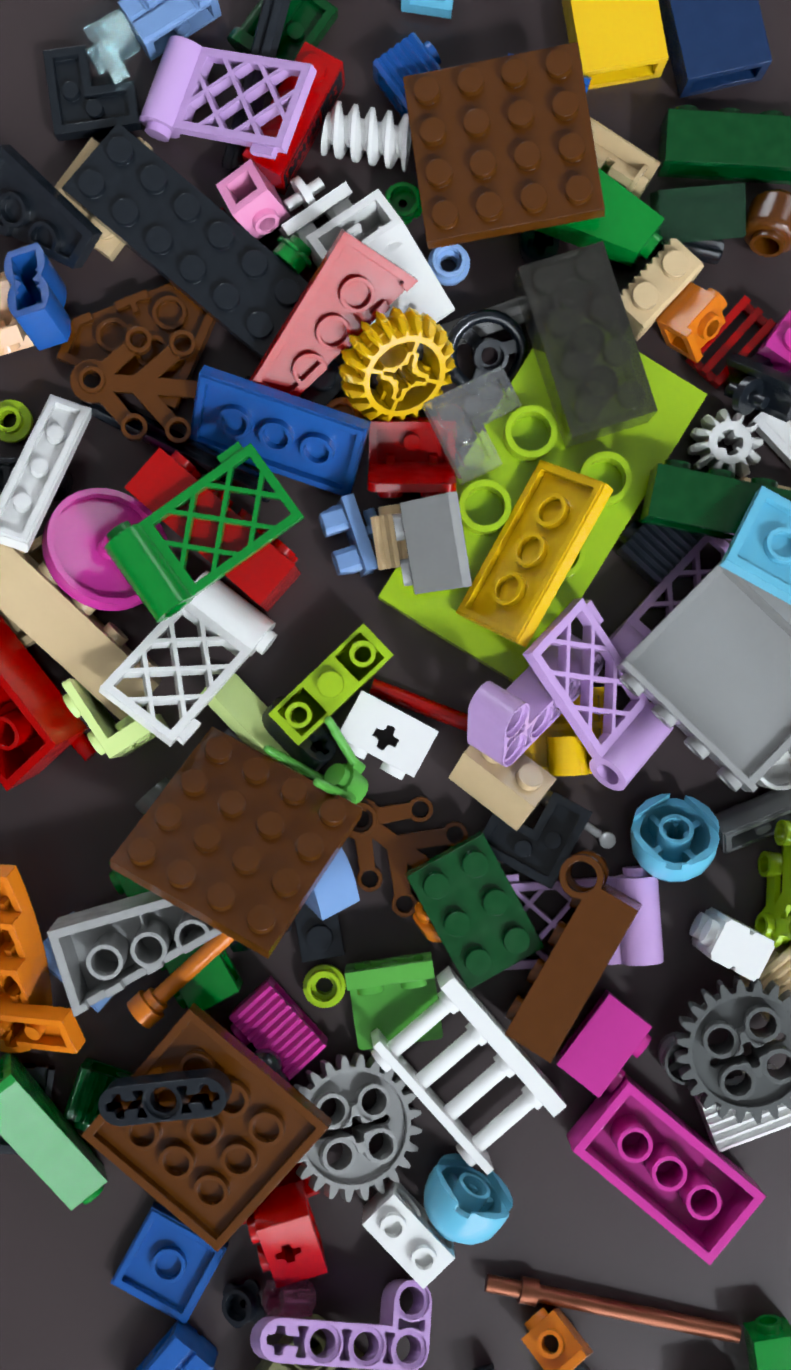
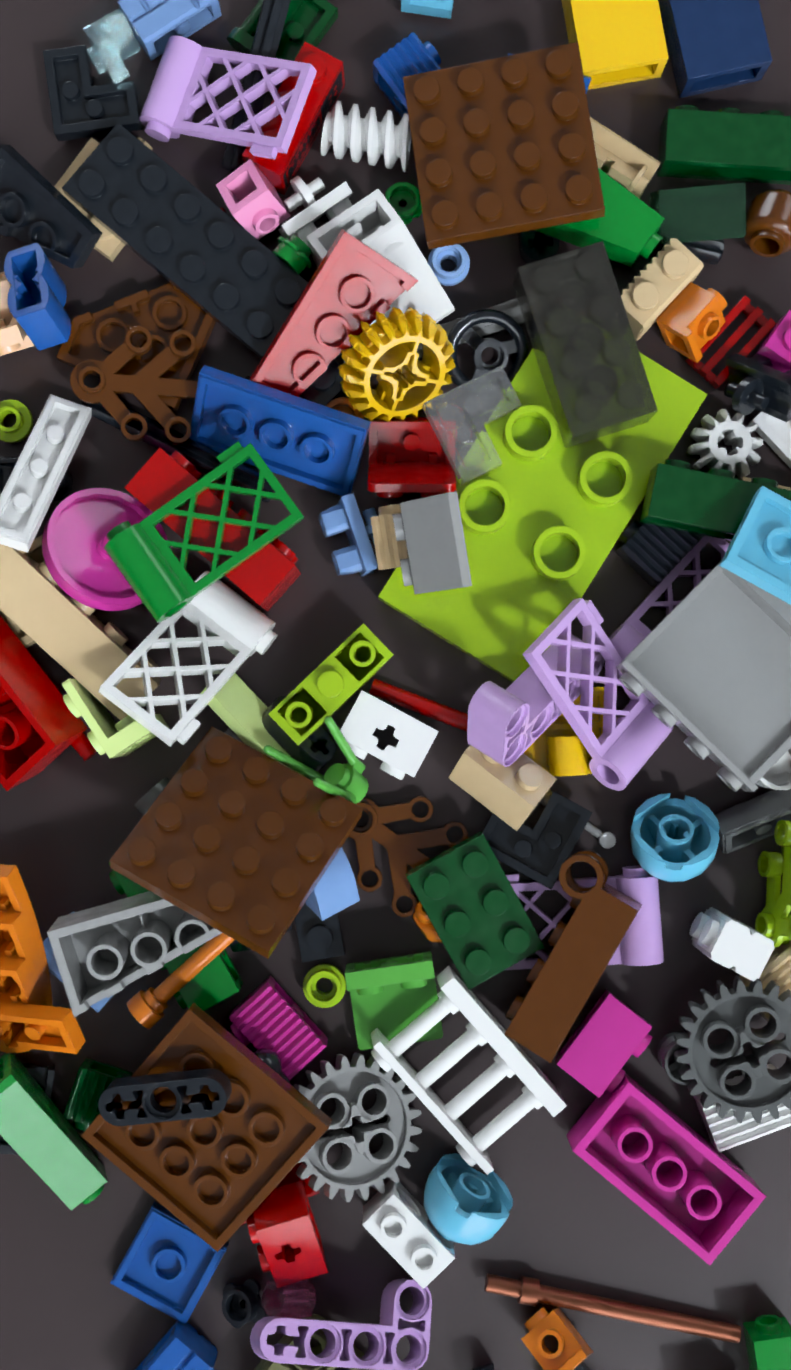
(534, 552): yellow tile -> none

